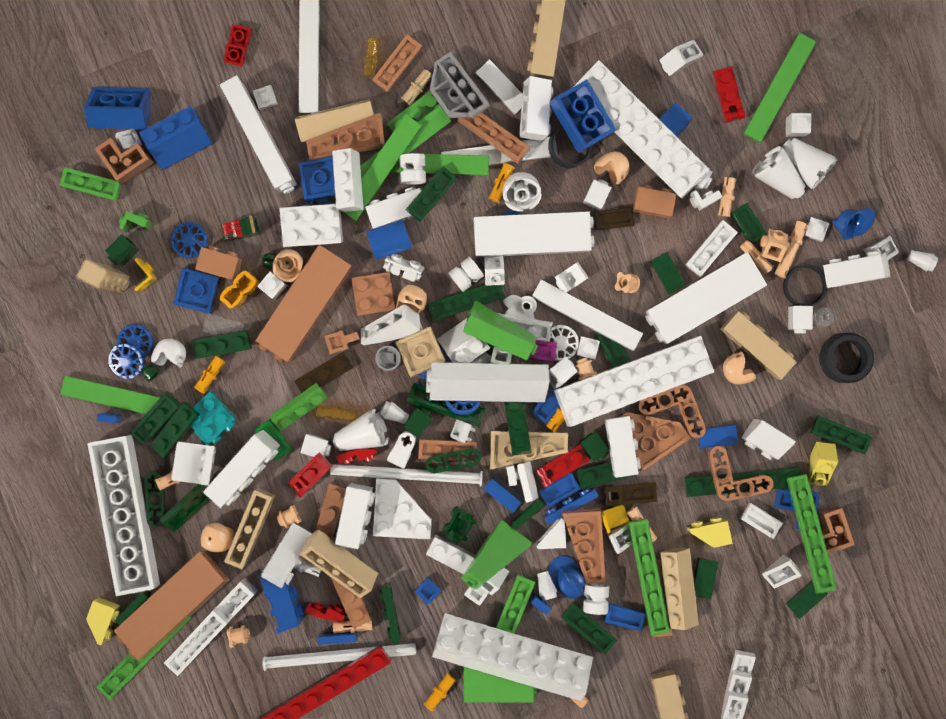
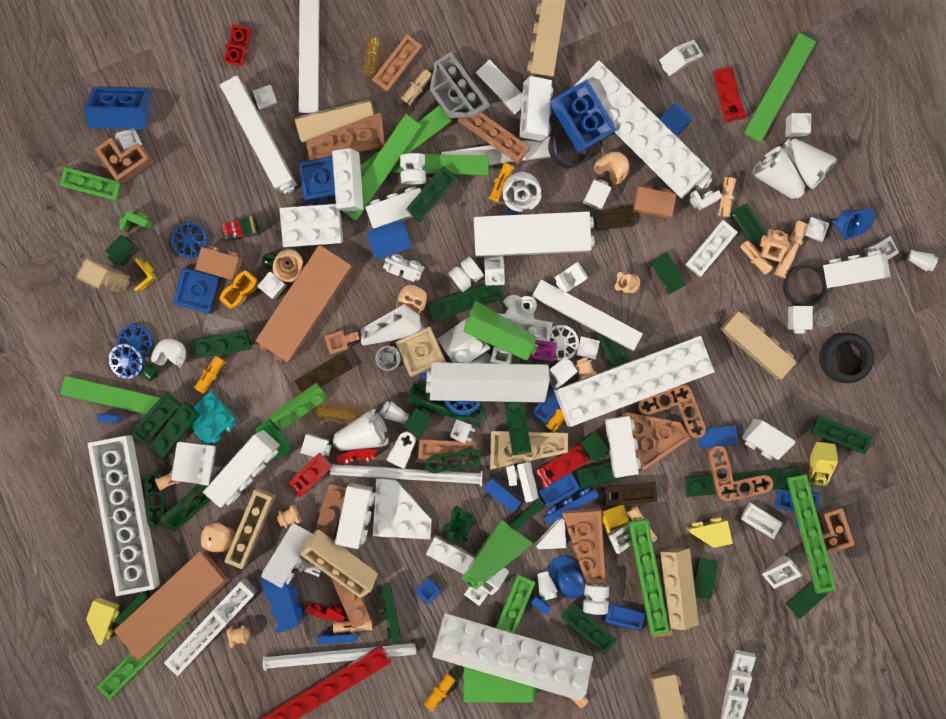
(176, 138): blue slope -> none
(373, 294): nougat plate -> none
(417, 110): bright green plate -> none
(705, 298): white brick -> none
(734, 372): light nougat helmet -> none

